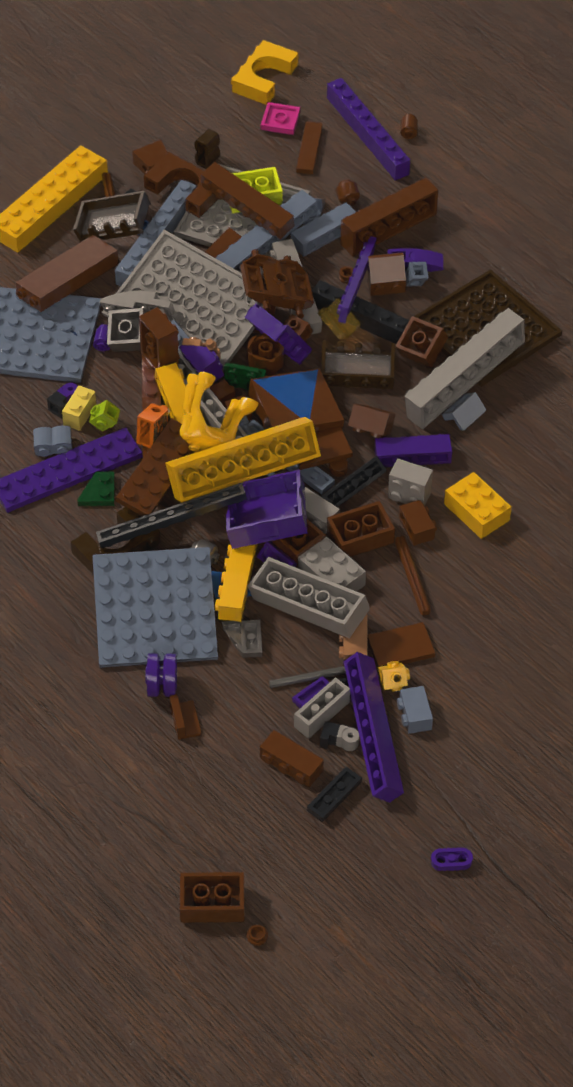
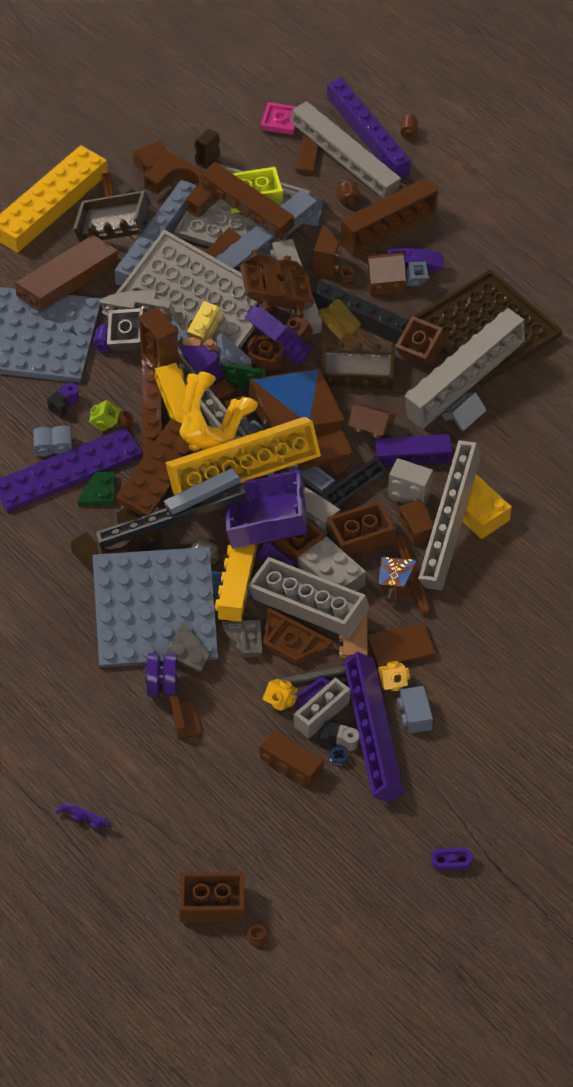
(78, 408): light yellow brick -> none
(79, 814): none -> dark purple piece
(125, 419): none -> reddish brown plate
(151, 424): orange torso -> none
(188, 649): none -> flat silver wing
(202, 491): none -> sand blue tile
(205, 322): none -> light yellow brick
(230, 353): none -> sand blue wing
(265, 56): yellow arch -> none
(280, 694): none -> yellow brick
(292, 639): none -> reddish brown wing
(321, 230): sand blue brick -> none
(326, 255): none -> reddish brown slope
(334, 794): black plate -> none
(337, 751): none -> dark blue bush
(345, 150): none -> light grey brick
(356, 280): dark purple plate -> none
(398, 577): none -> reddish brown torso
(450, 515): none -> light grey brick

